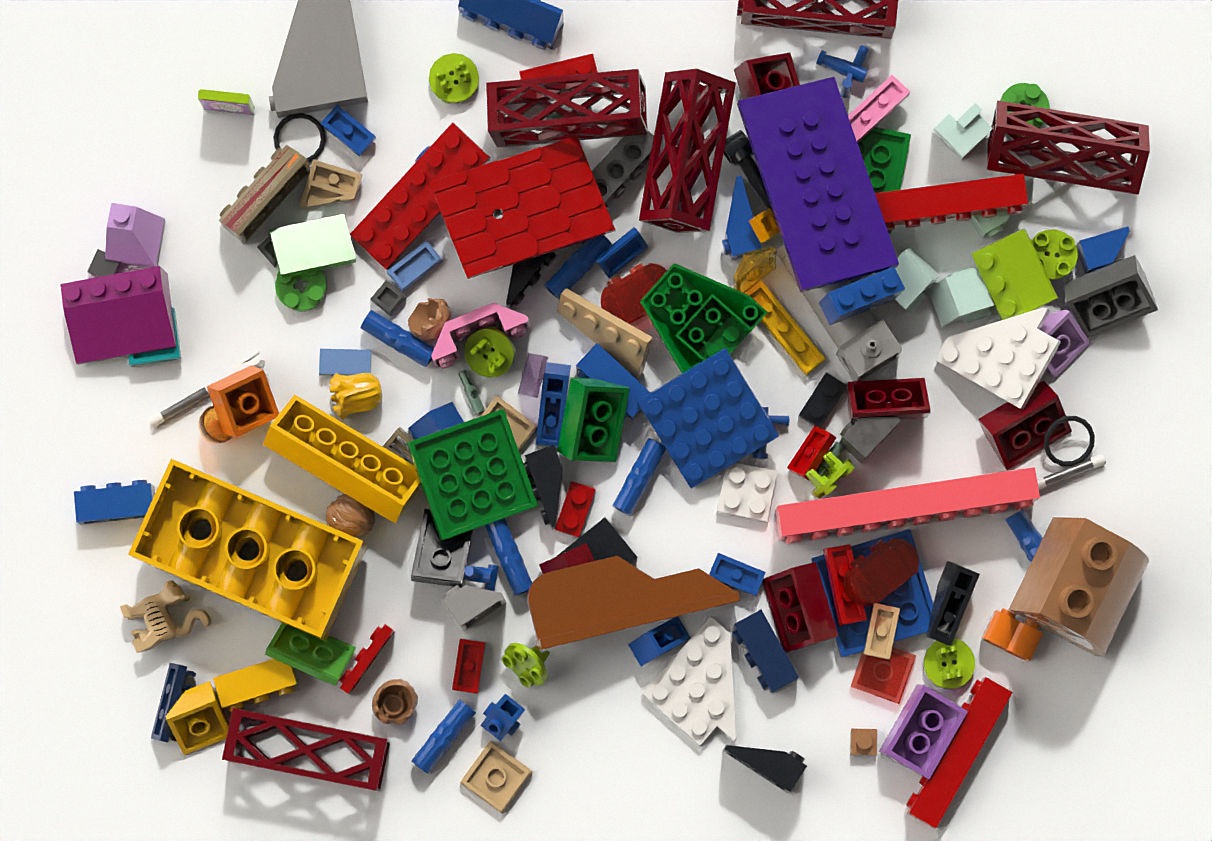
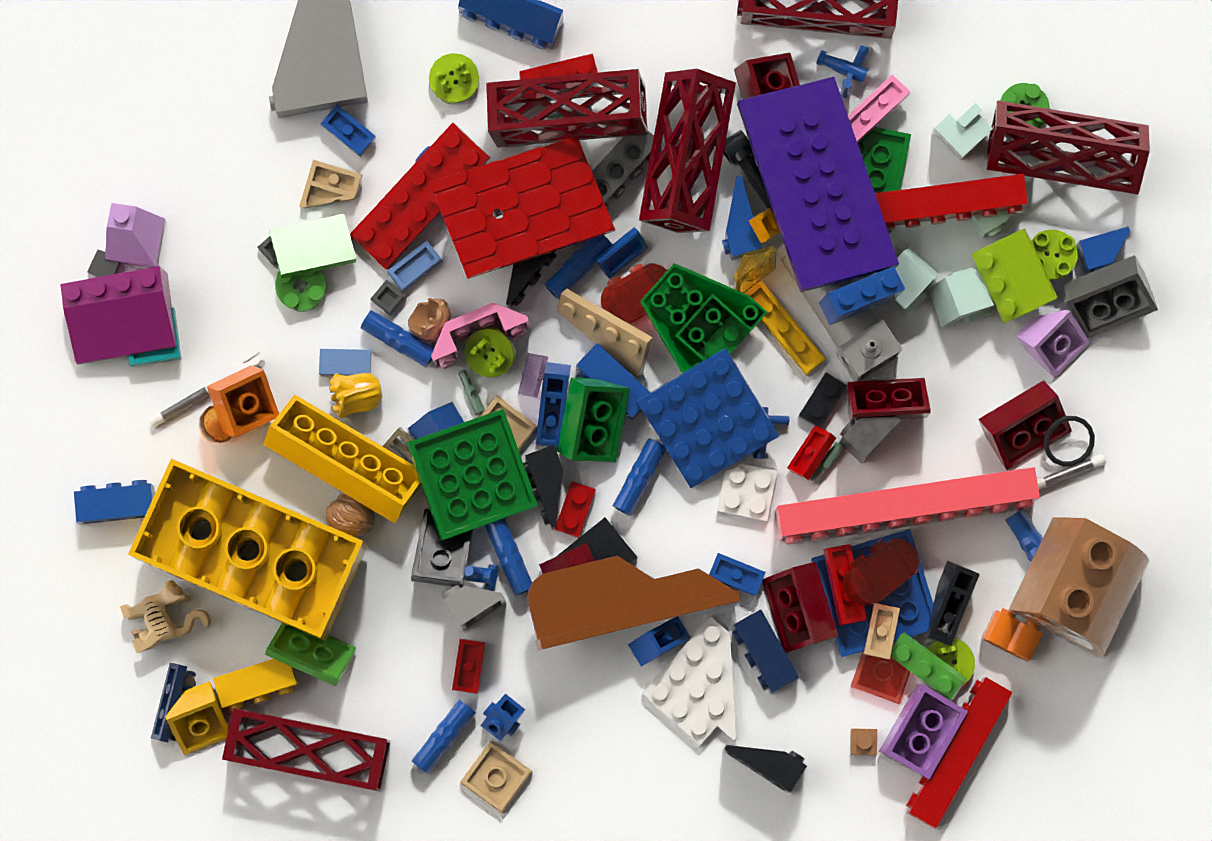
(226, 101): tile -> none
(264, 193): dark tan slope -> none
(304, 116): black piece -> none
(366, 658): red plate -> none
(394, 702): medium nougat hair -> none
(526, 663): lime plate -> none
(827, 484): lime plate -> none
(927, 666): none -> bright green plate
(1003, 355): white wing -> none

